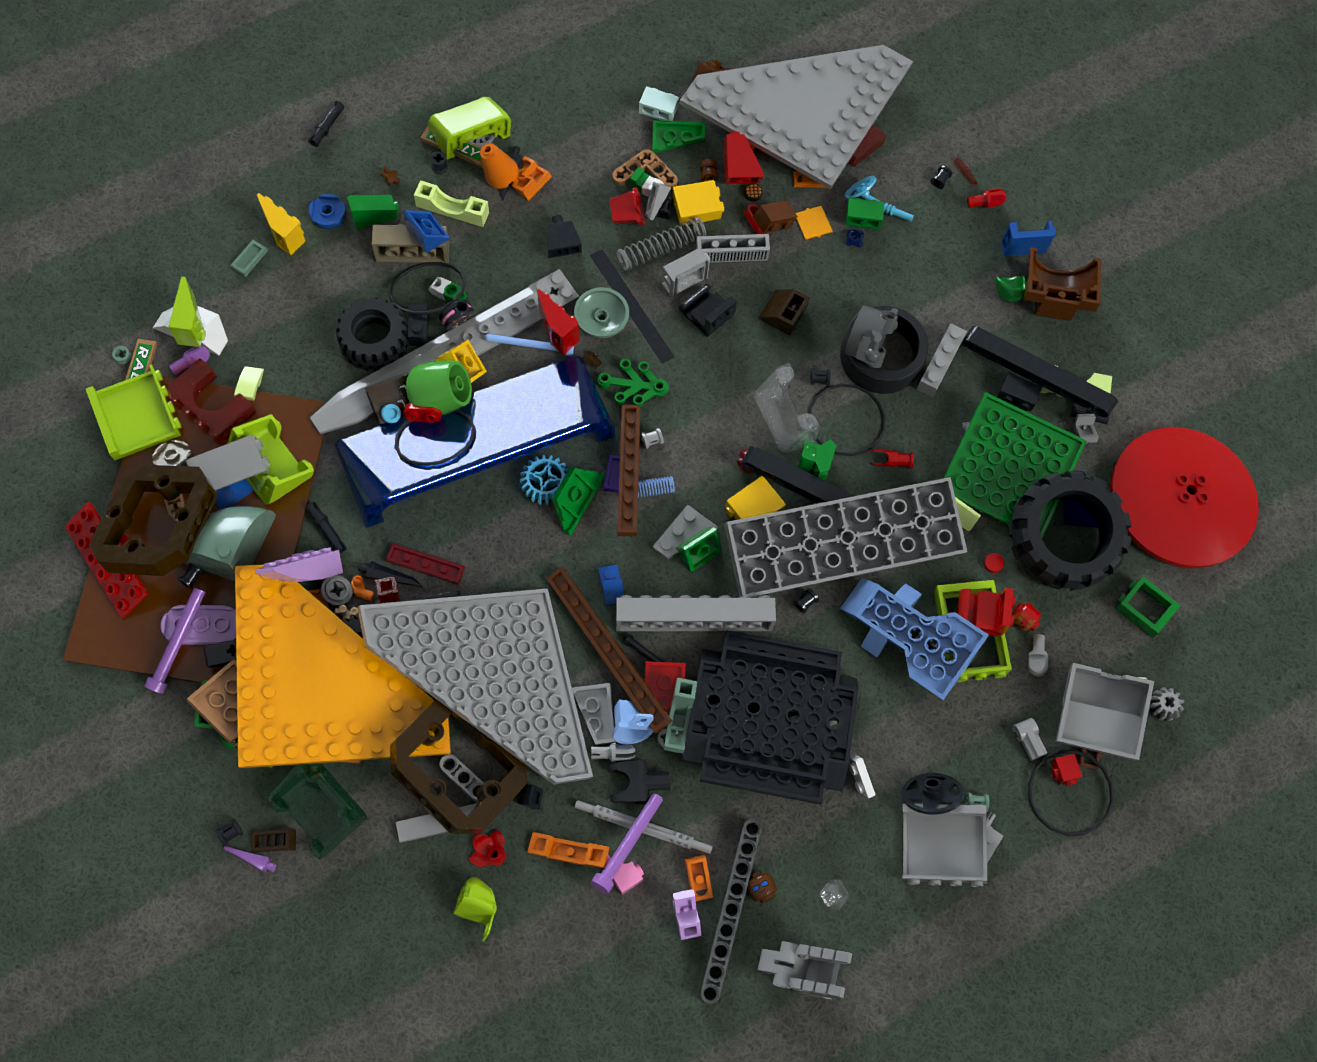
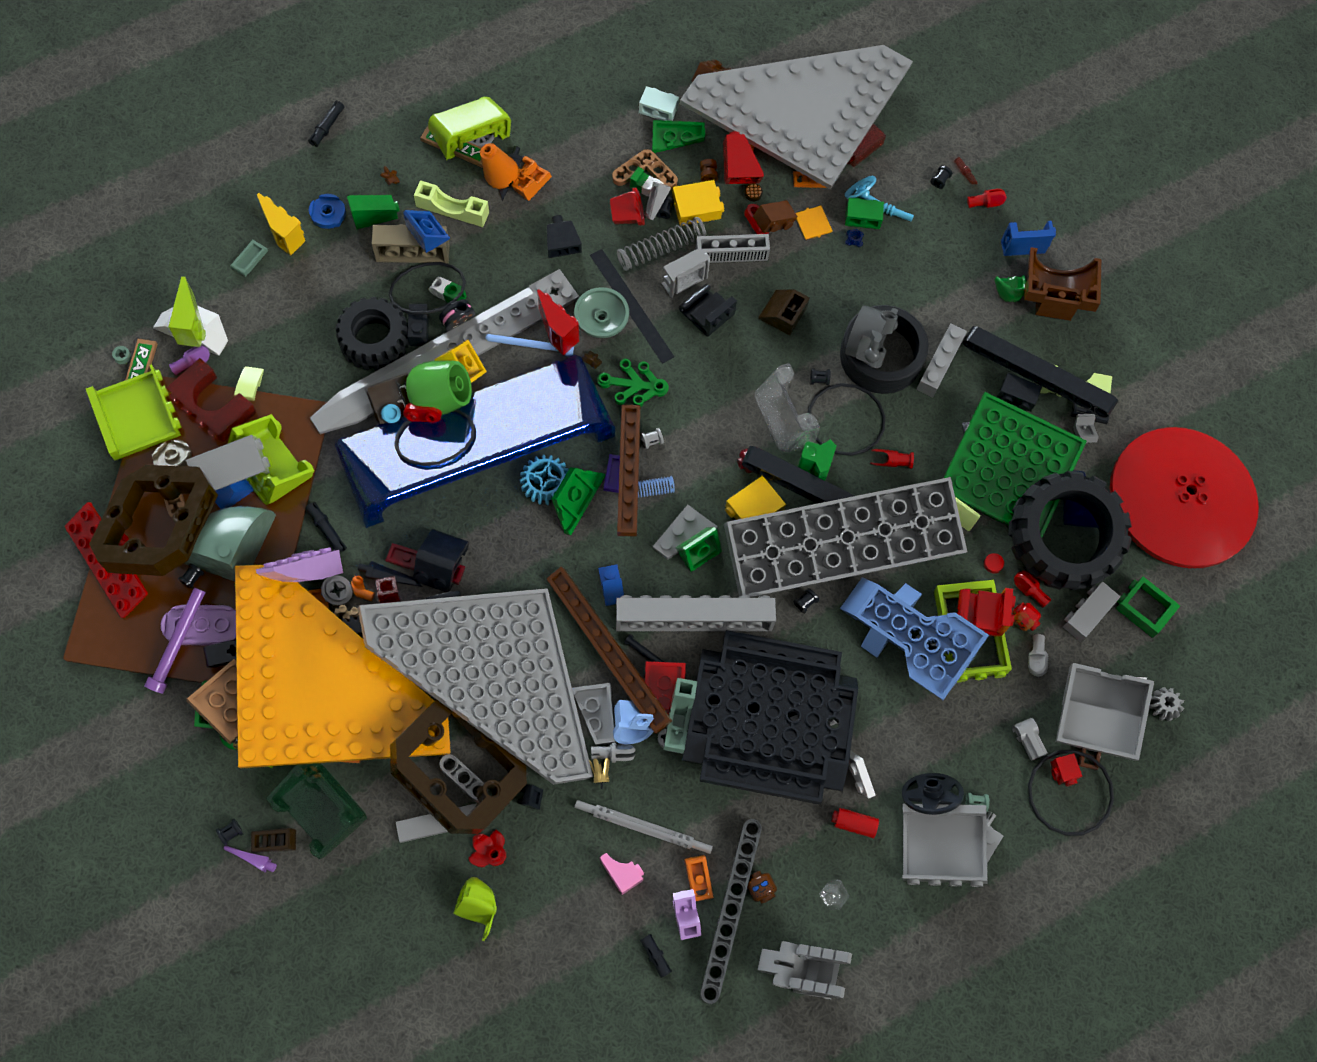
(438, 162): black bush -> none
(439, 560): none -> black piece
(568, 851): orange slope -> none
(599, 775): none -> pearl gold piece
(603, 881): medium lavender piece -> none
(640, 782): black connector -> none
(655, 955): none -> black pin
(855, 822): none -> red brick
(1030, 587): none -> red arm
(1090, 611): none -> light grey brick

